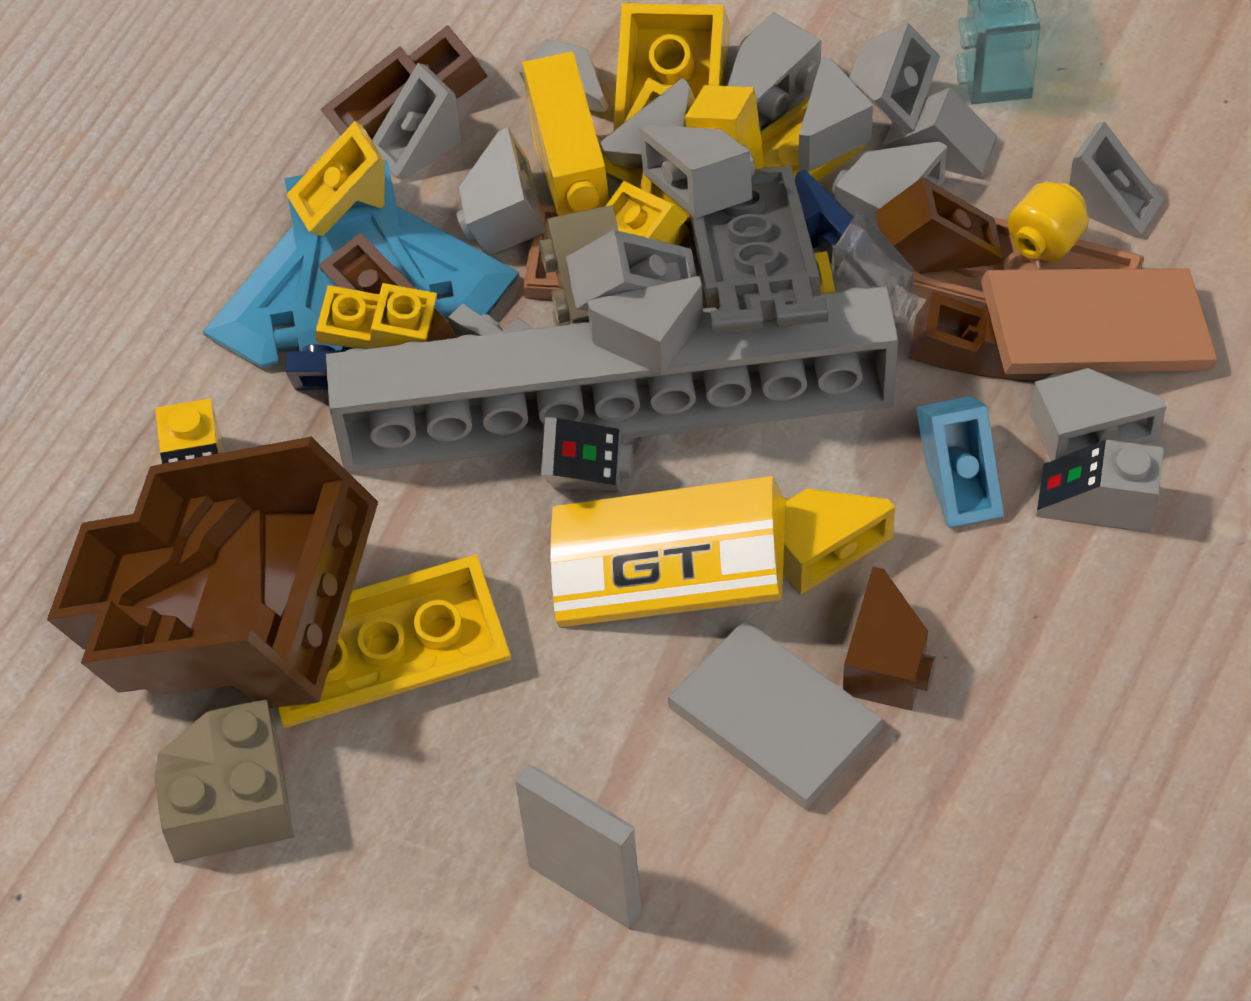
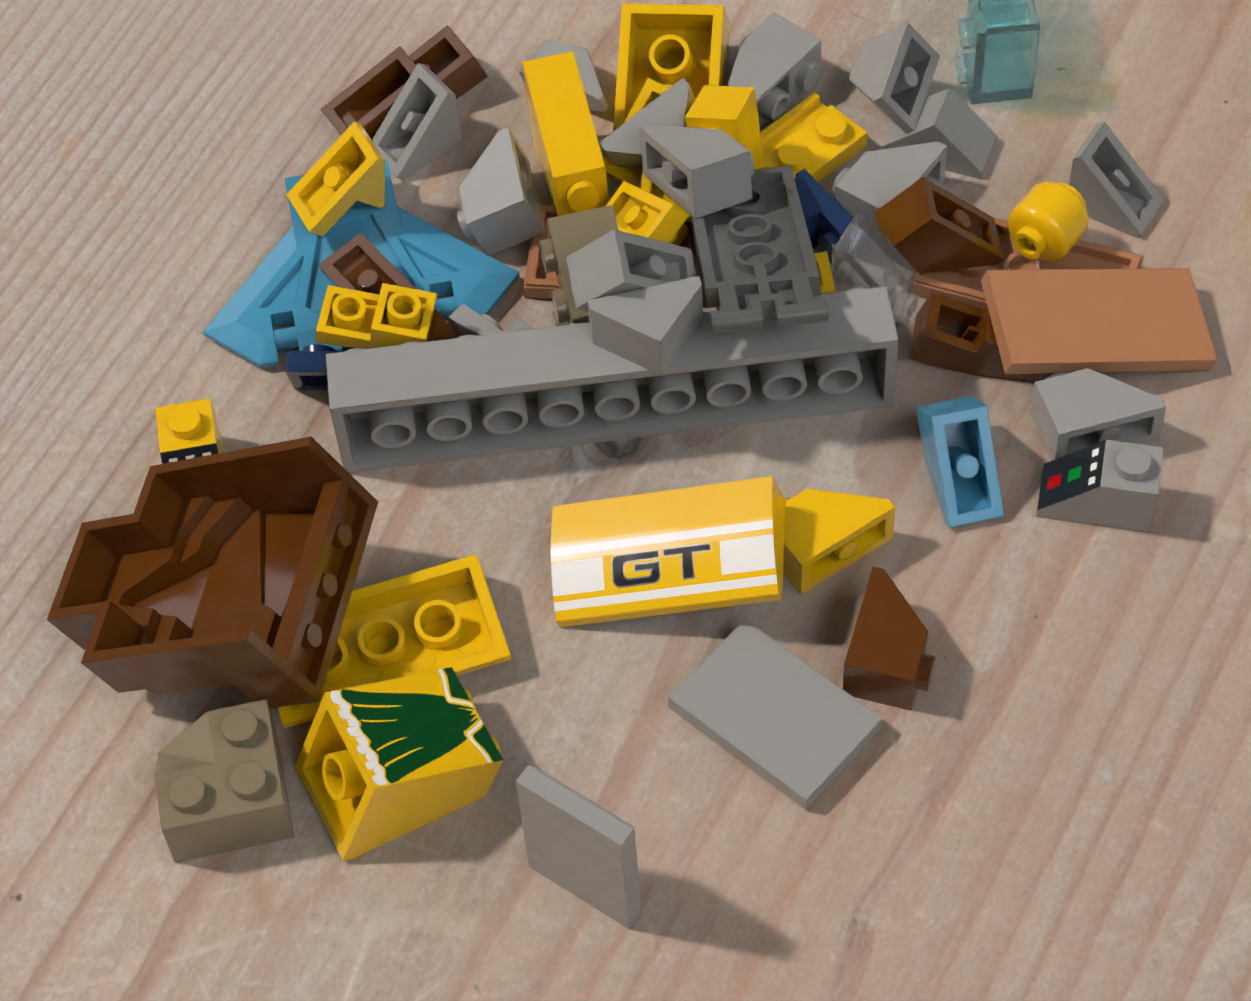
(395, 758): none -> yellow slope
(584, 456): slope -> none
(835, 118): light grey slope -> none

